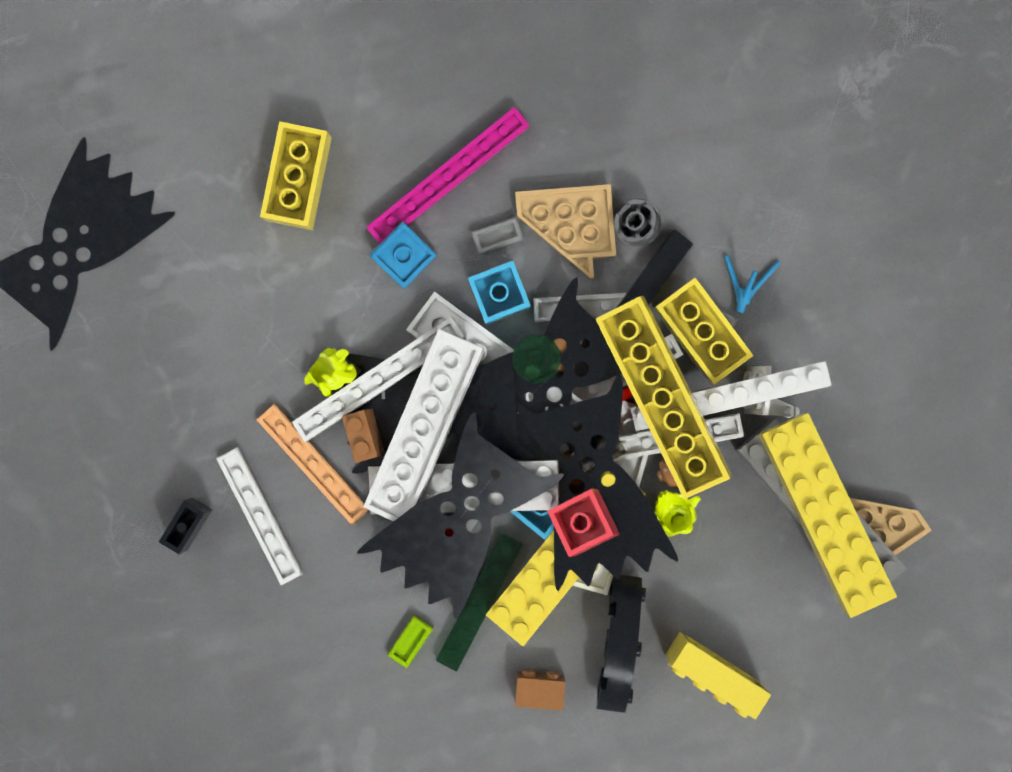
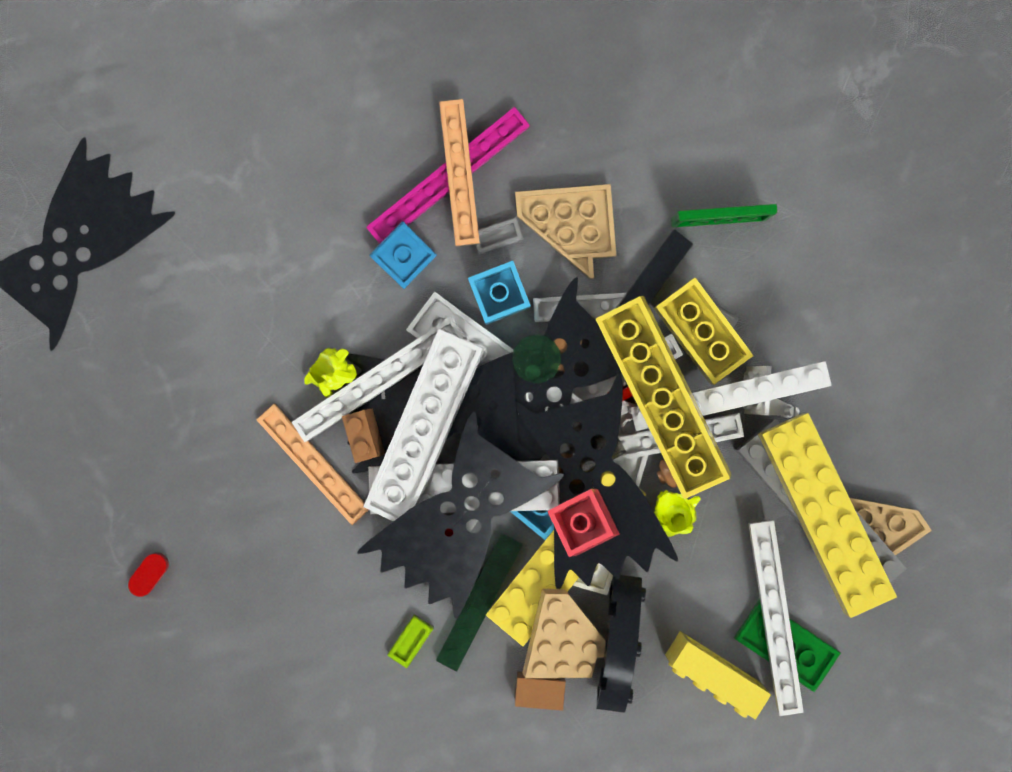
(148, 574): none -> red tile
(185, 525): black brick -> none
(259, 515): white tile -> none
(296, 176): light yellow brick -> none
(459, 172): none -> light nougat tile
(562, 639): none -> tan wing
(638, 223): dark grey cone -> none
(723, 215): none -> green tile
(745, 294): dark azure plant -> none
(775, 617): none -> white plate
(812, 654): none -> green tile

